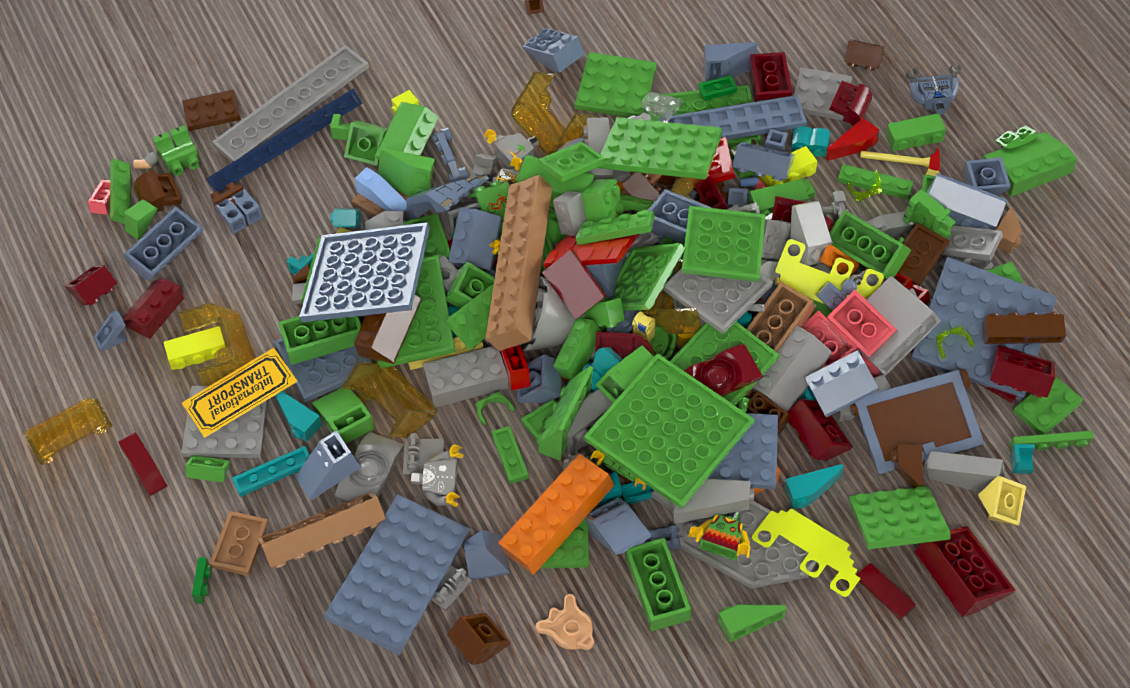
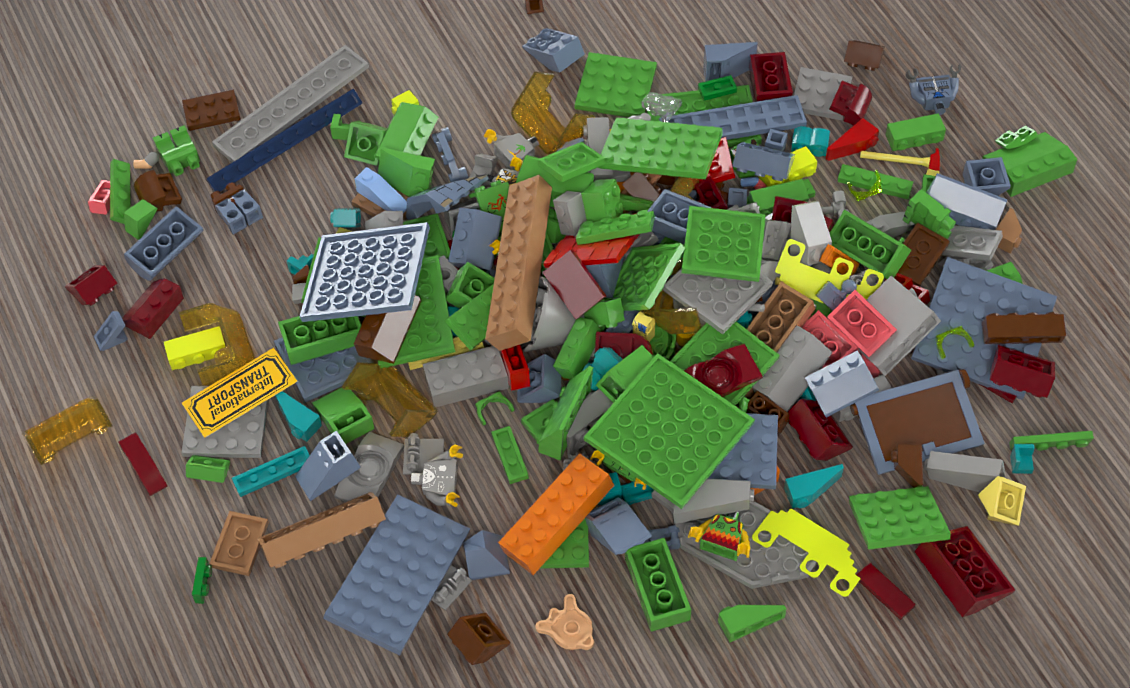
(1046, 413): bright green plate -> none

